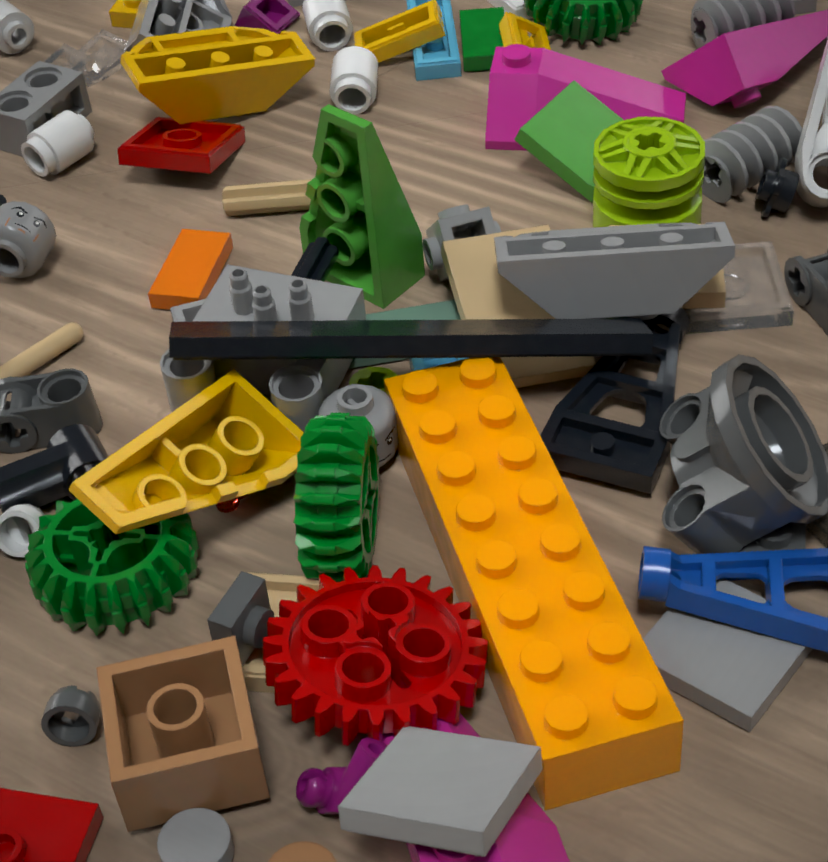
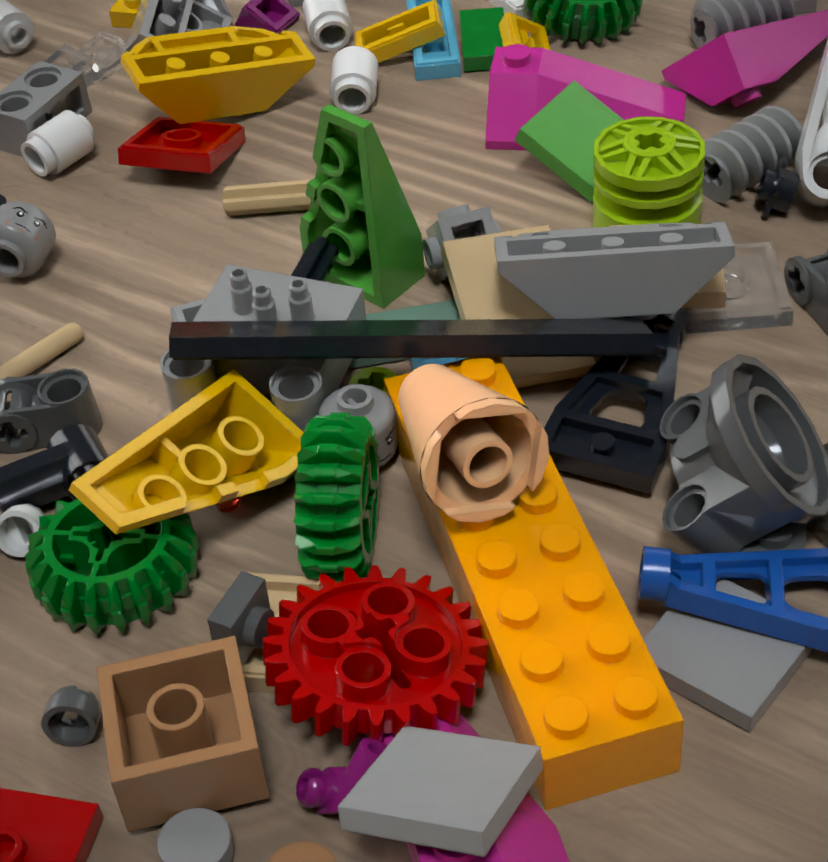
(190, 268): orange tile -> none
(470, 443): none -> light nougat cone

